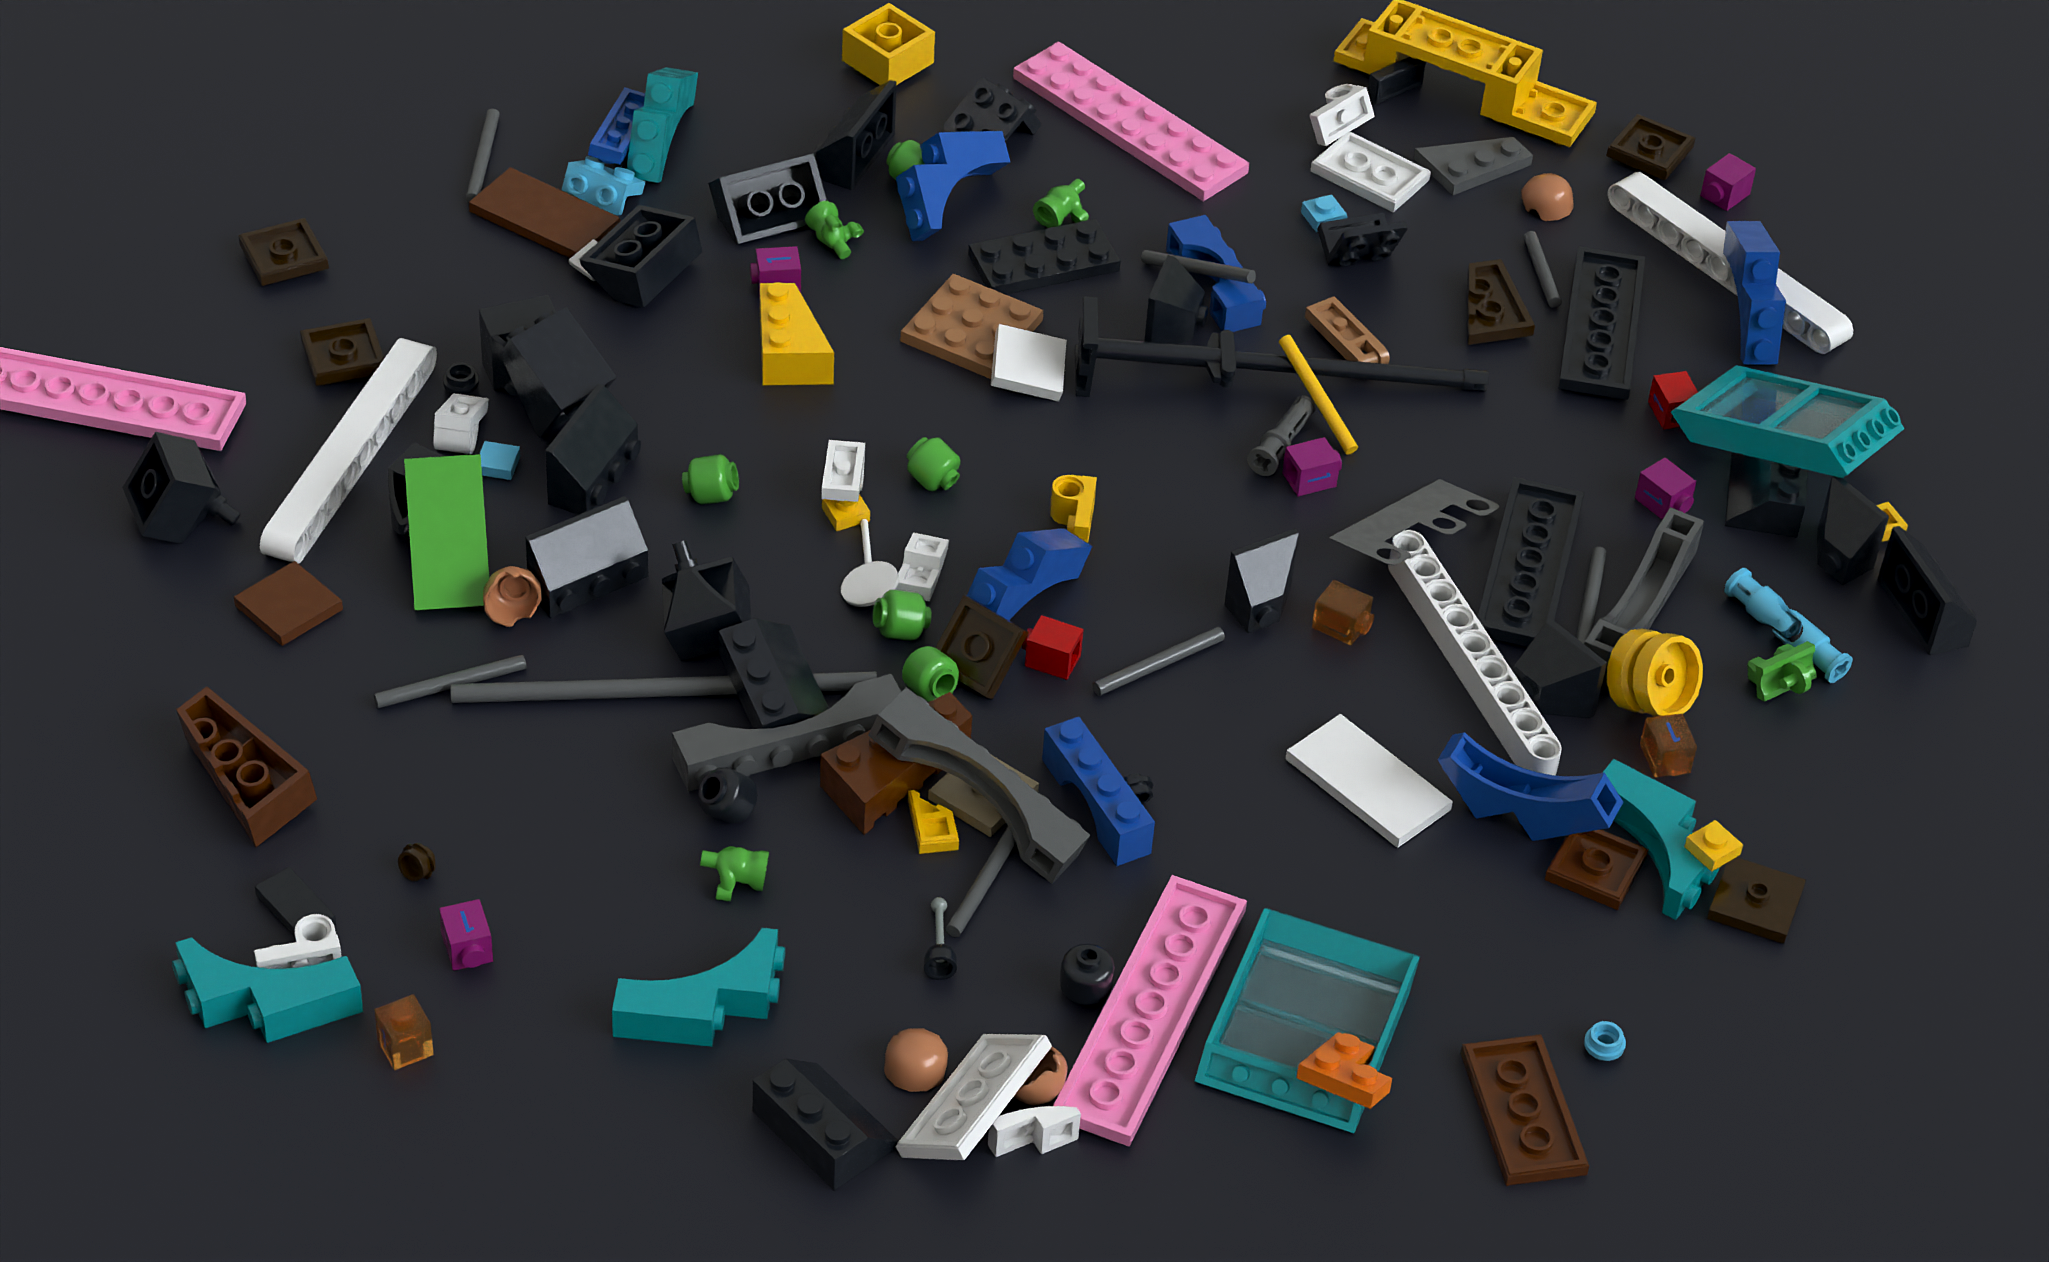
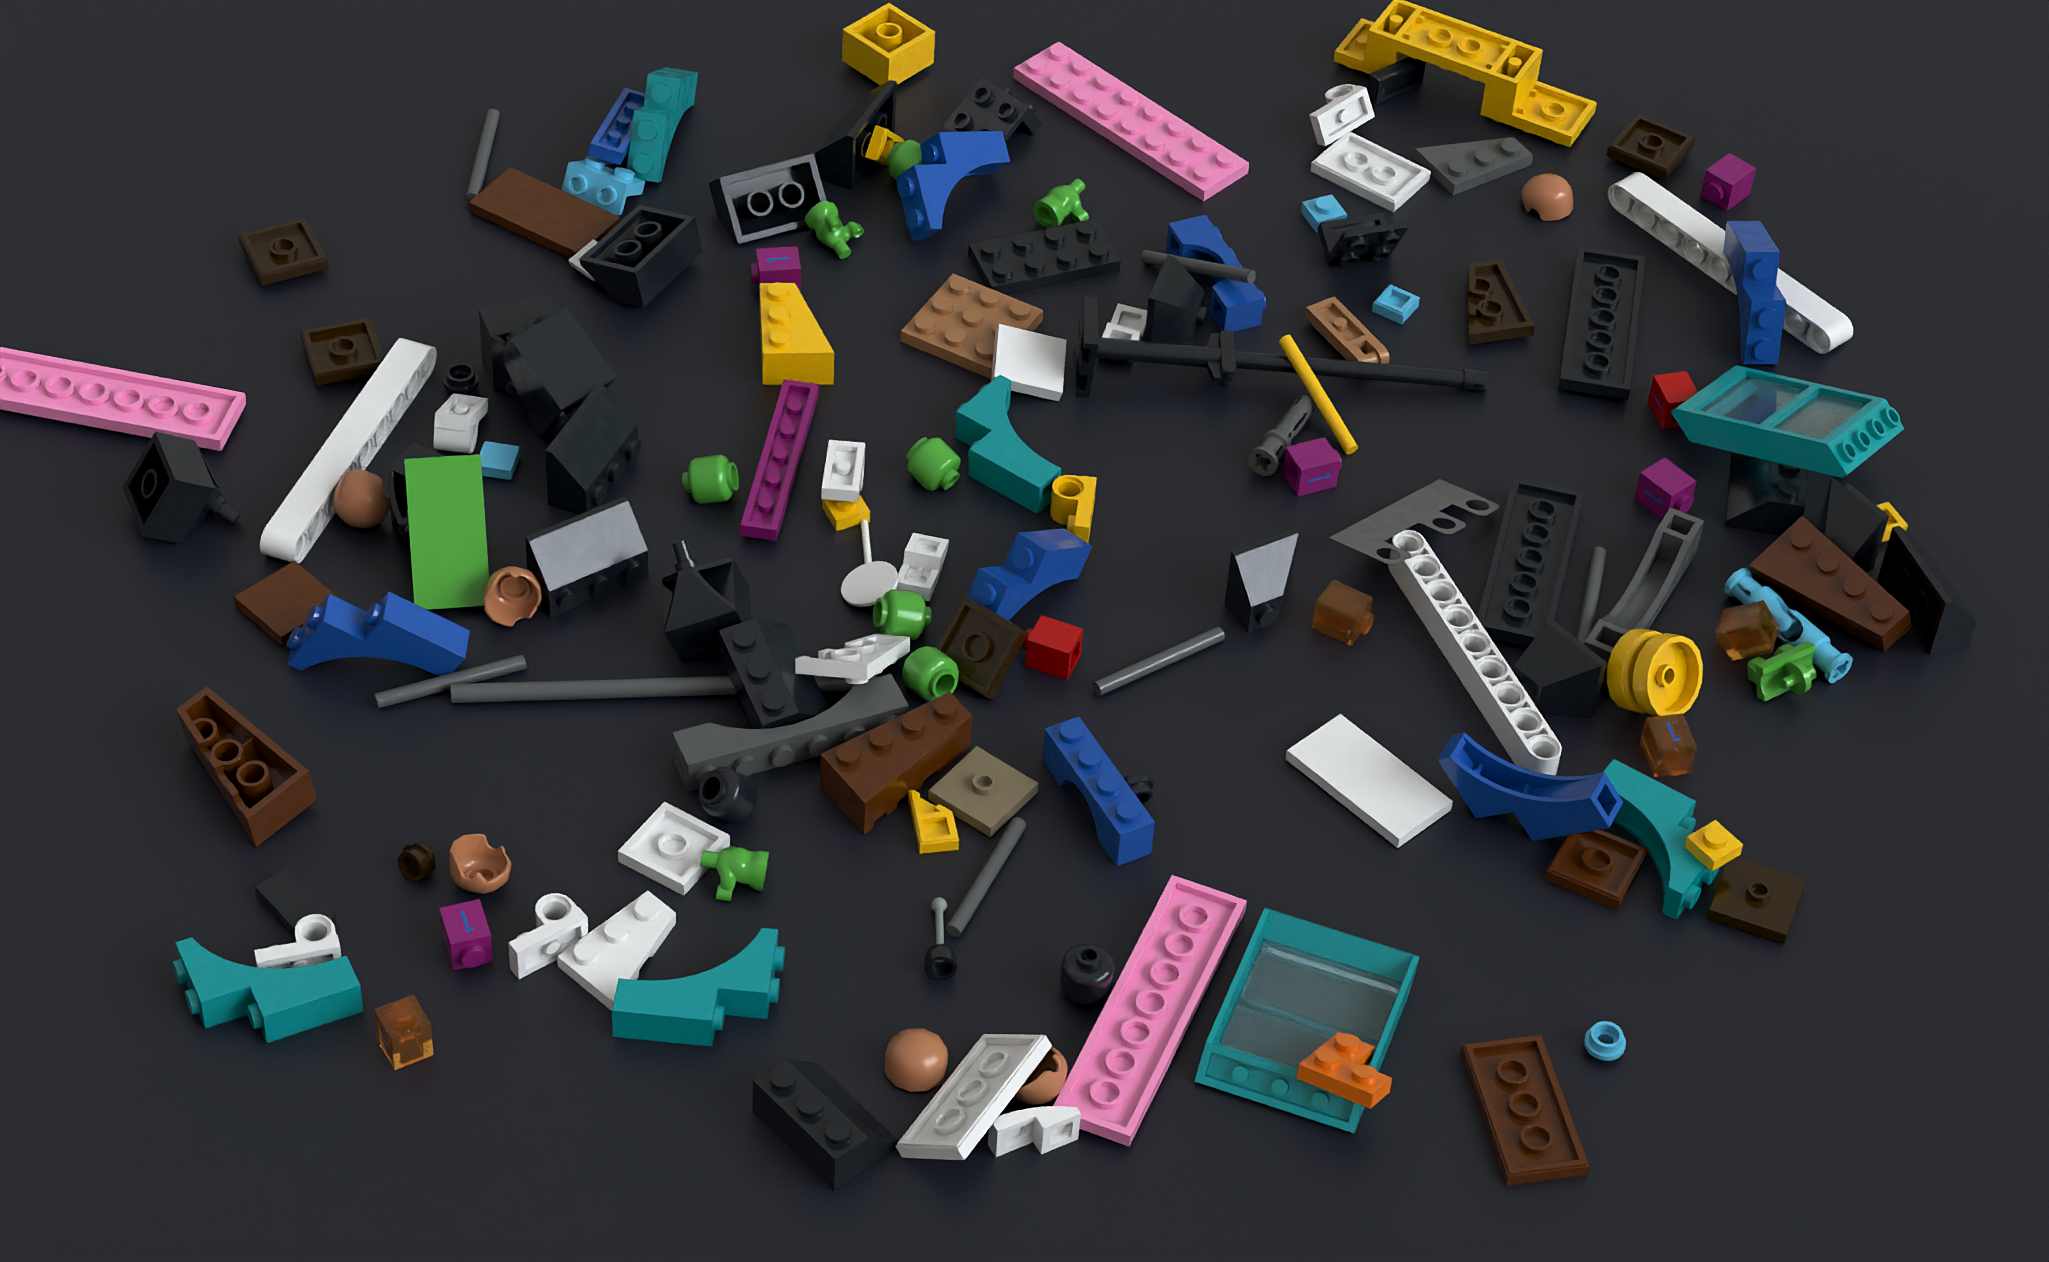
(361, 499): none -> nougat hair
(387, 631): none -> blue arch
(477, 865): none -> nougat hair
(557, 928): none -> white plate
(618, 947): none -> white wing
(671, 848): none -> white tile
(779, 460): none -> magenta plate
(858, 659): none -> white wing
(881, 144): none -> yellow tile
(921, 735): dark grey arch -> none
(997, 452): none -> teal arch
(1127, 323): none -> white slope
(1395, 304): none -> medium azure tile
(1542, 269): dark grey bar -> none
(1747, 630): none -> clear orange brick
(1822, 578): none -> reddish brown wedge

